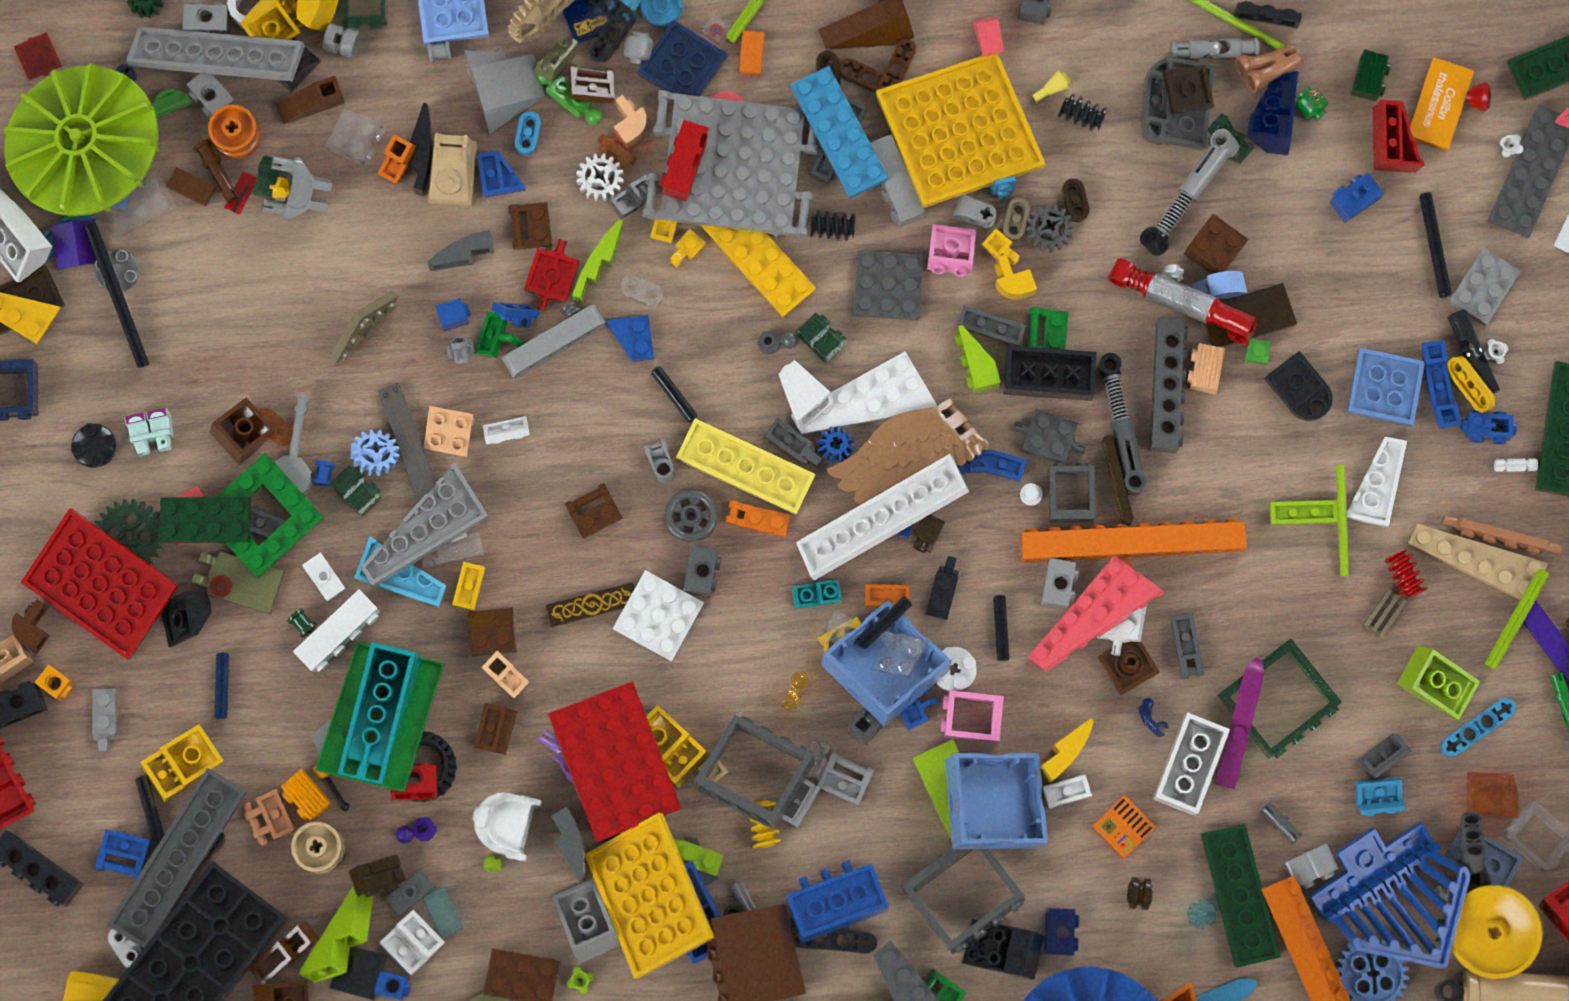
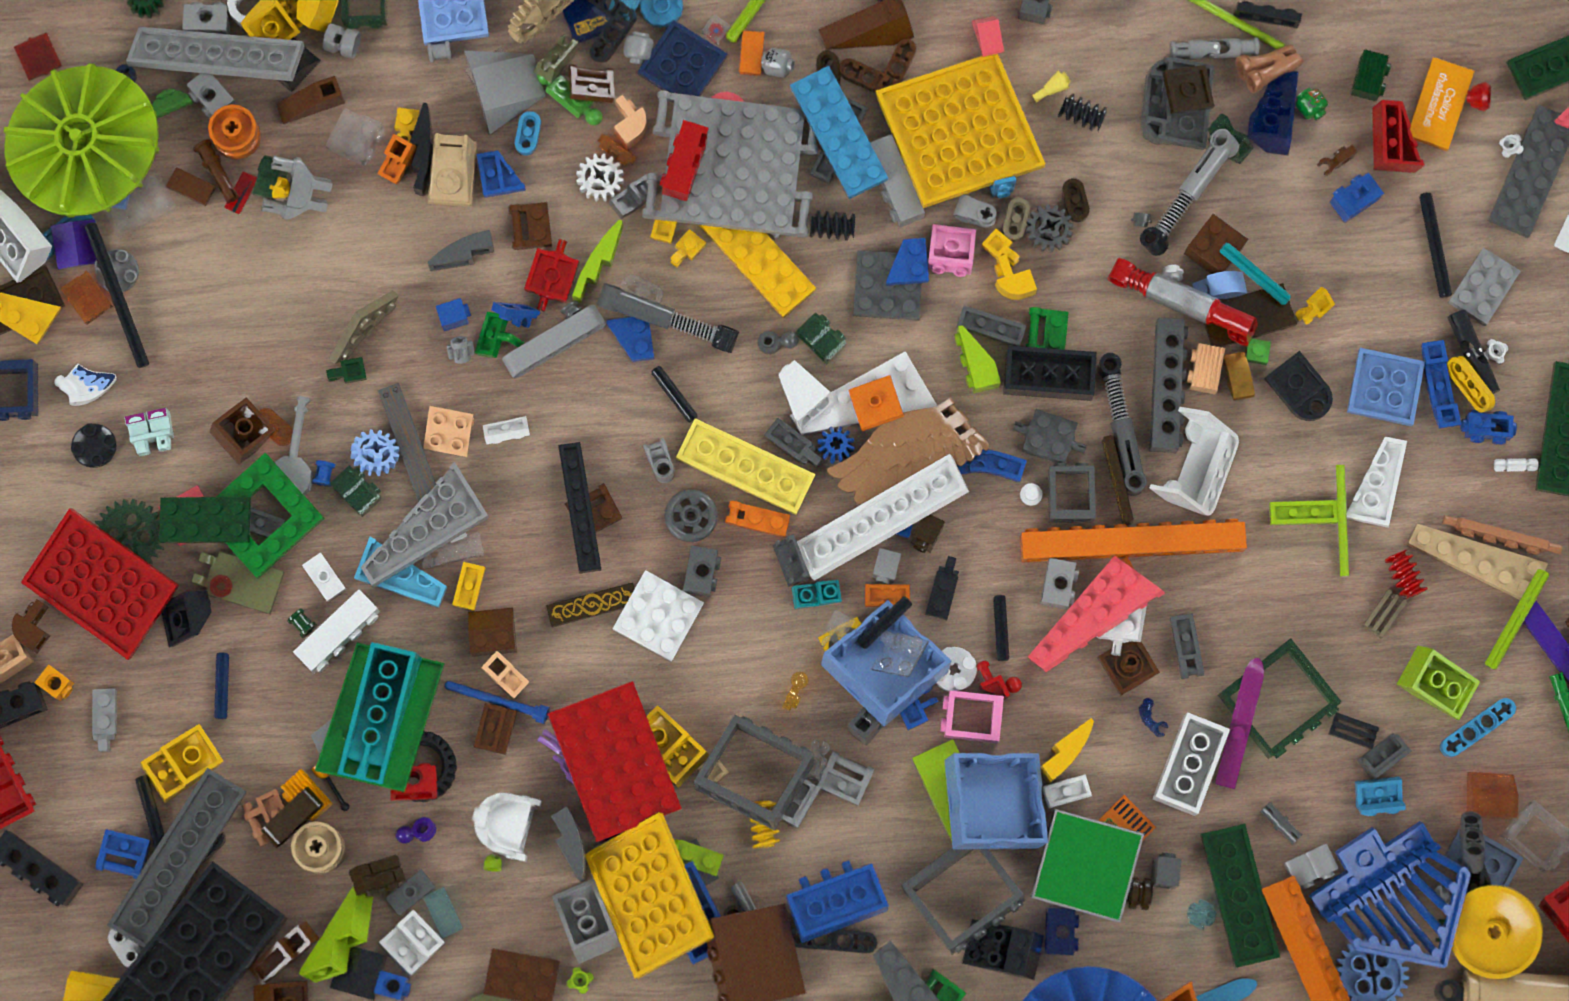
(84, 385): none -> white arm
(86, 297): none -> clear orange plate
(292, 817): none -> dark brown beam
(351, 370): none -> dark green plate
(406, 122): none -> yellow plate
(538, 713): none -> blue piece
(579, 507): none -> black tile
(620, 301): none -> piece
(777, 62): none -> light grey head
(791, 560): none -> dark grey hinge
(876, 403): none -> orange plate
(886, 566): none -> light grey brick
(910, 263): none -> blue wing
(997, 685): none -> red piece
(1087, 865): none -> green tile
(1141, 219): none -> dark grey plate
(1166, 871): none -> dark grey brick
(1205, 465): none -> white windscreen
(1239, 376): none -> pearl gold slope
(1255, 273): none -> teal axle
(1317, 306): none -> yellow plate
(1341, 157): none -> reddish brown plate
(1372, 737): none -> black tile

